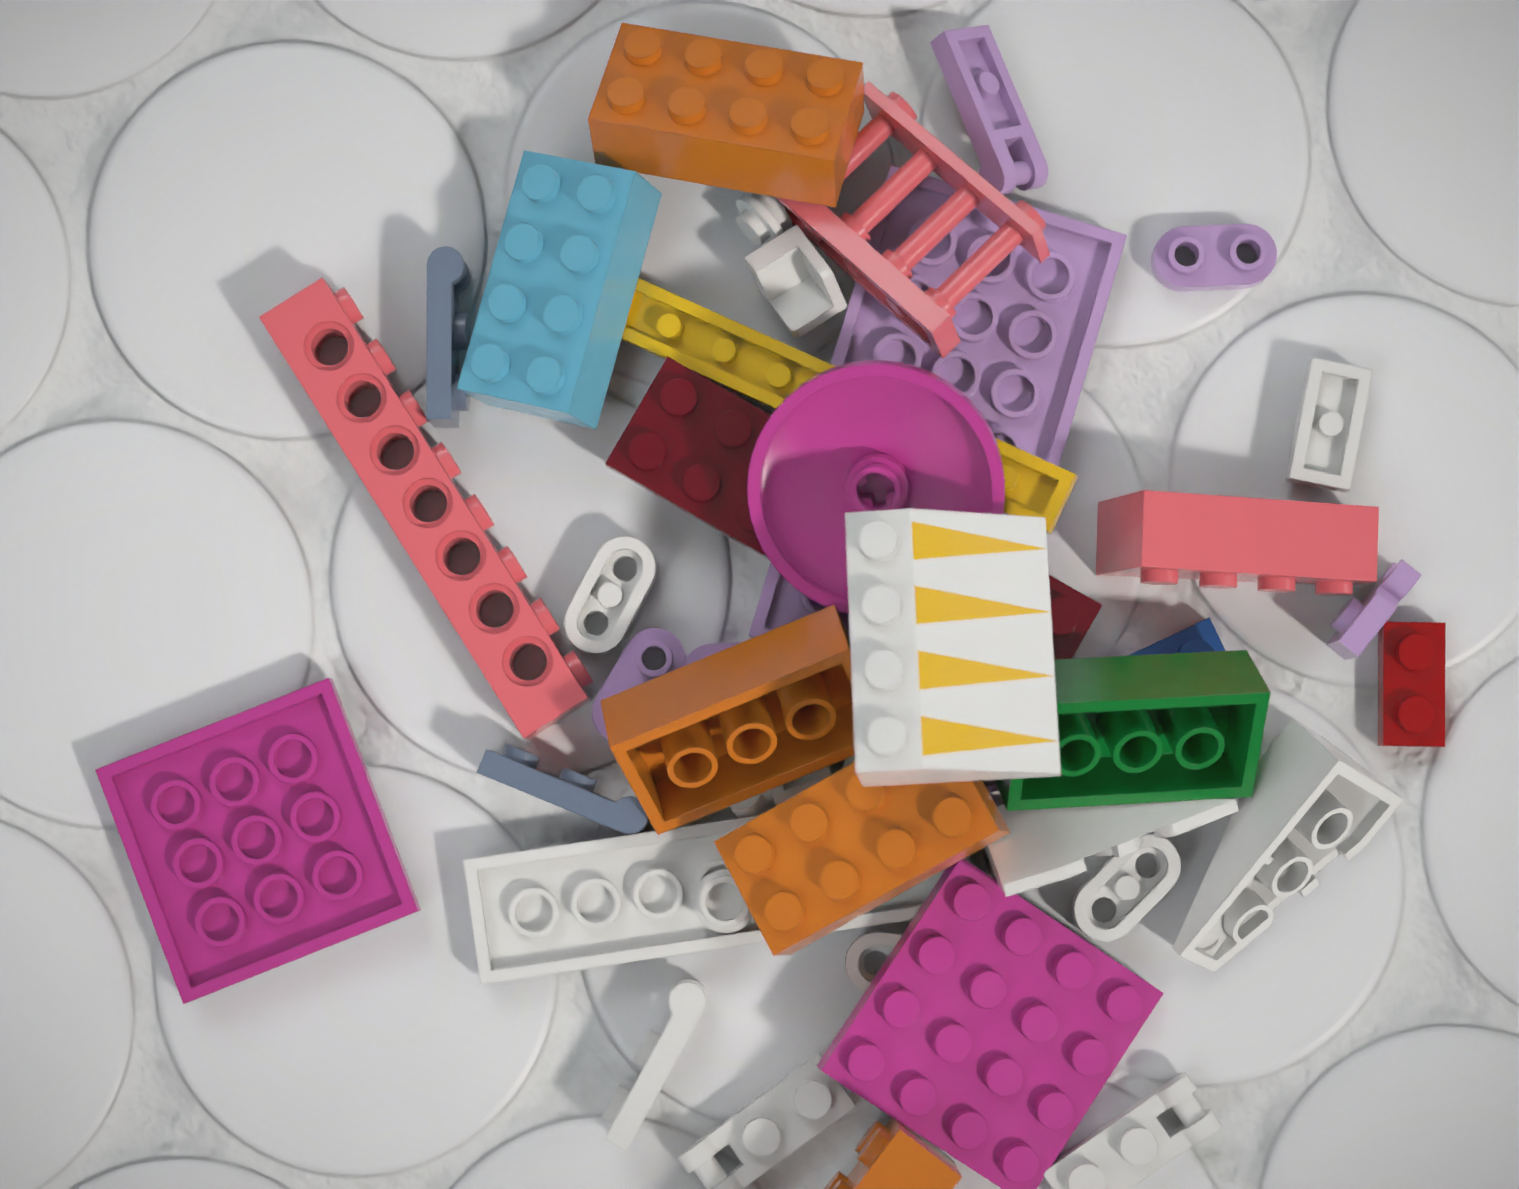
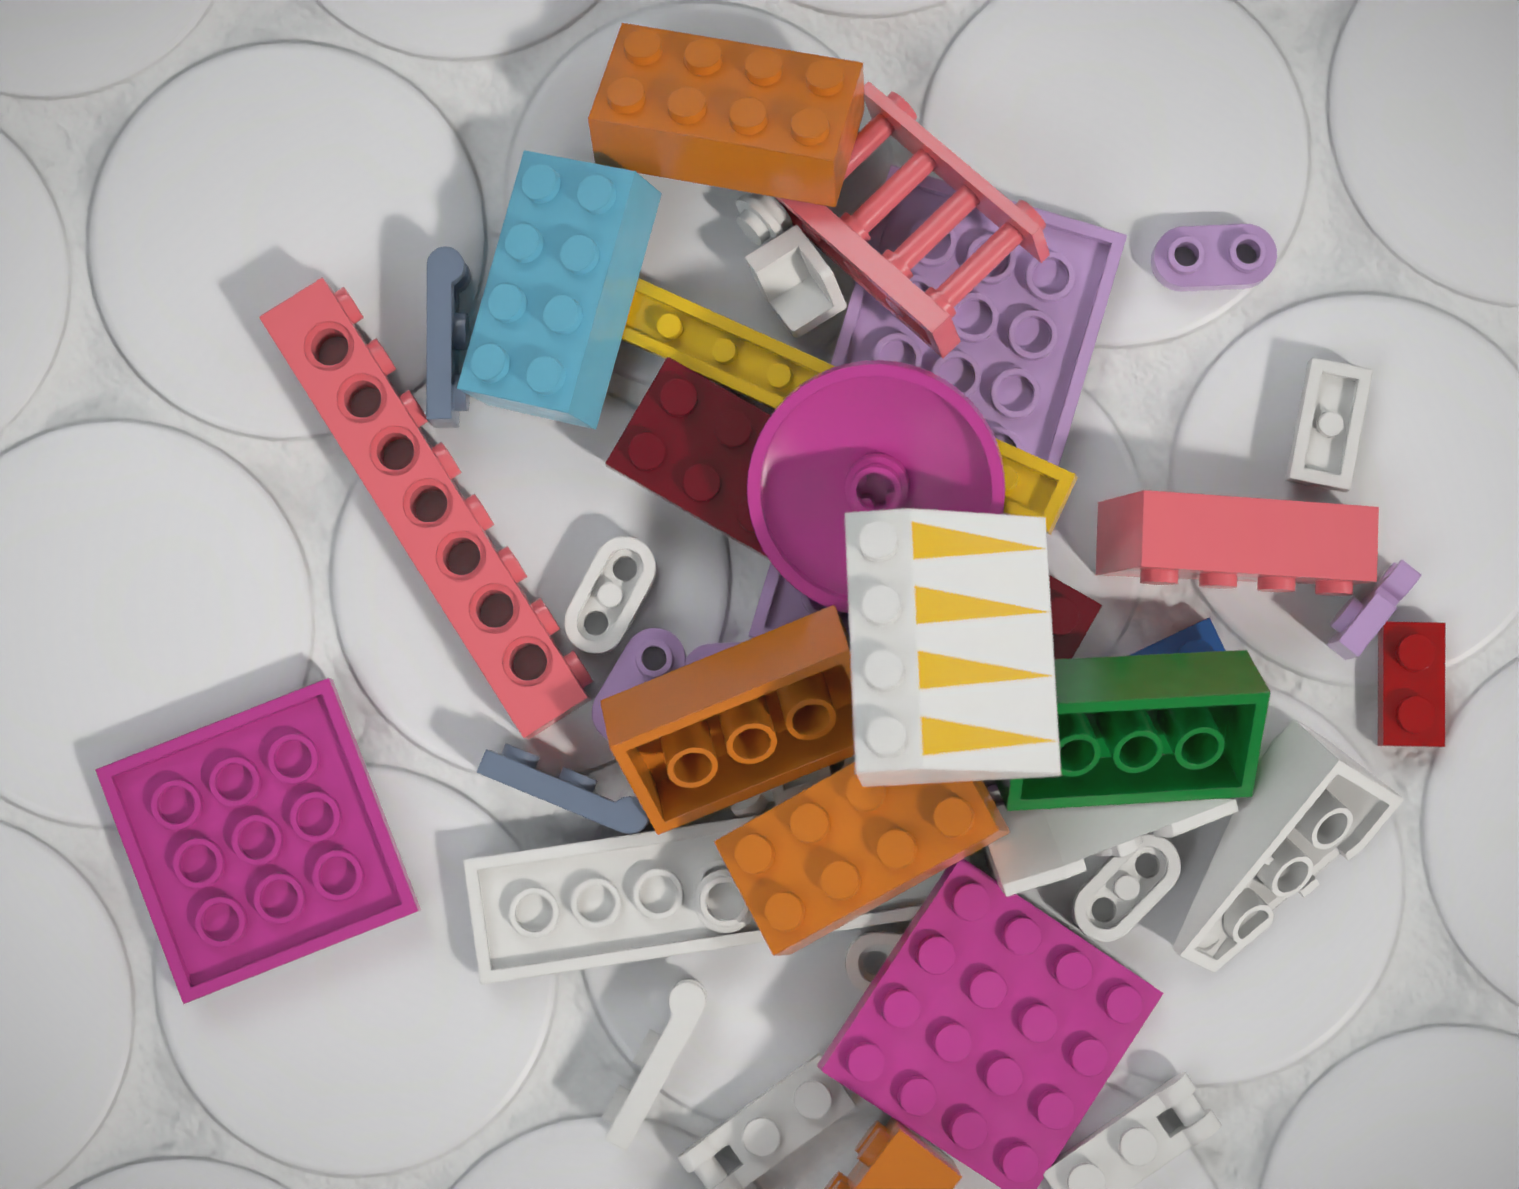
(990, 109): lavender plate -> none

